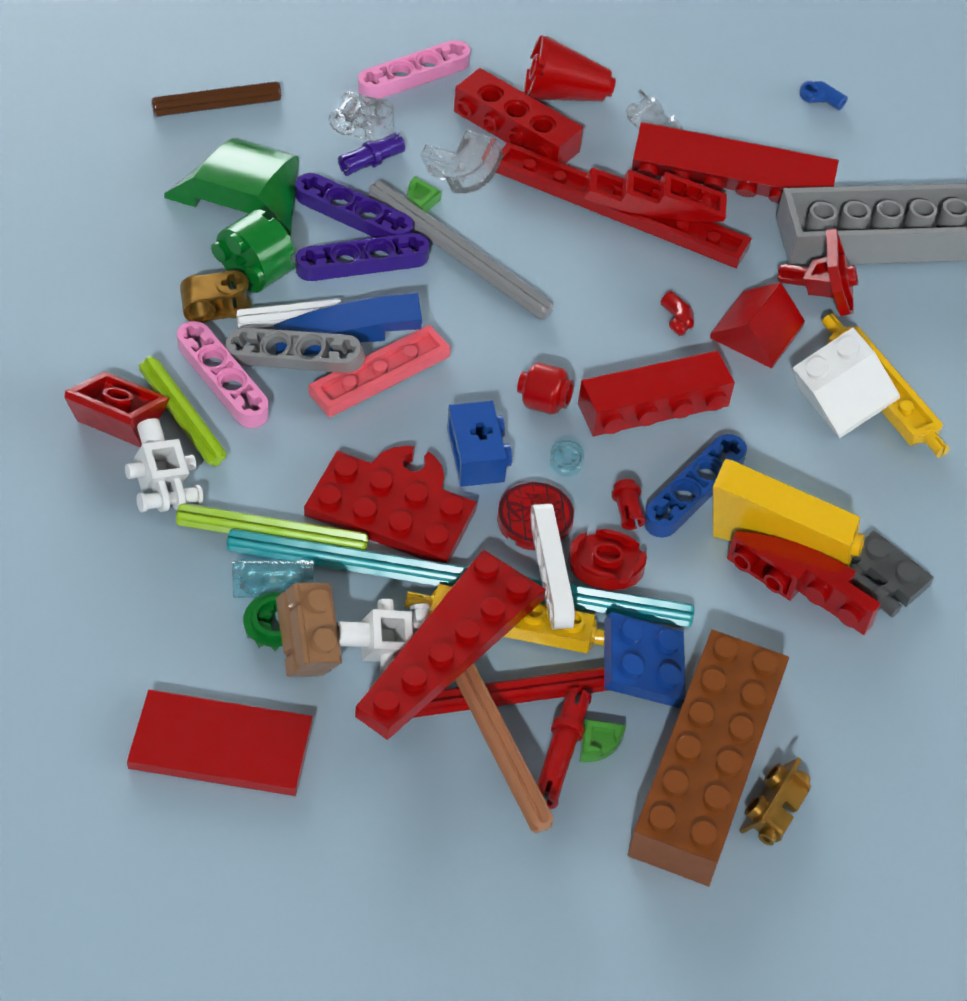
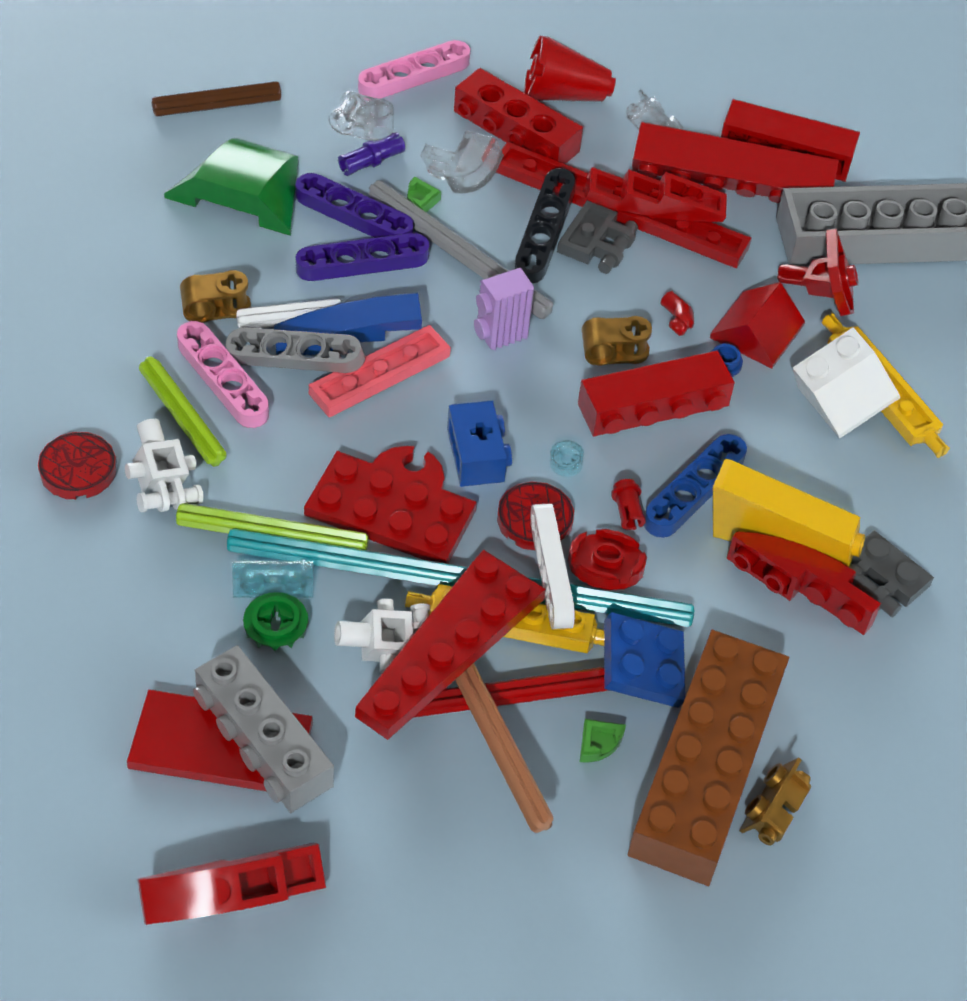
(77, 465): none -> red tile
(114, 405): red slope -> none
(231, 885): none -> red slope
(255, 248): green brick -> none
(263, 729): none -> light grey brick
(308, 629): medium nougat brick -> none
(504, 308): none -> lavender brick
(545, 388): red head -> none
(546, 225): none -> black beam
(566, 732): red pin -> none
(587, 236): none -> dark grey plate
(613, 340): none -> pearl gold piece
(731, 357): none -> blue plate
(791, 132): none -> red brick
(822, 93): blue arm -> none

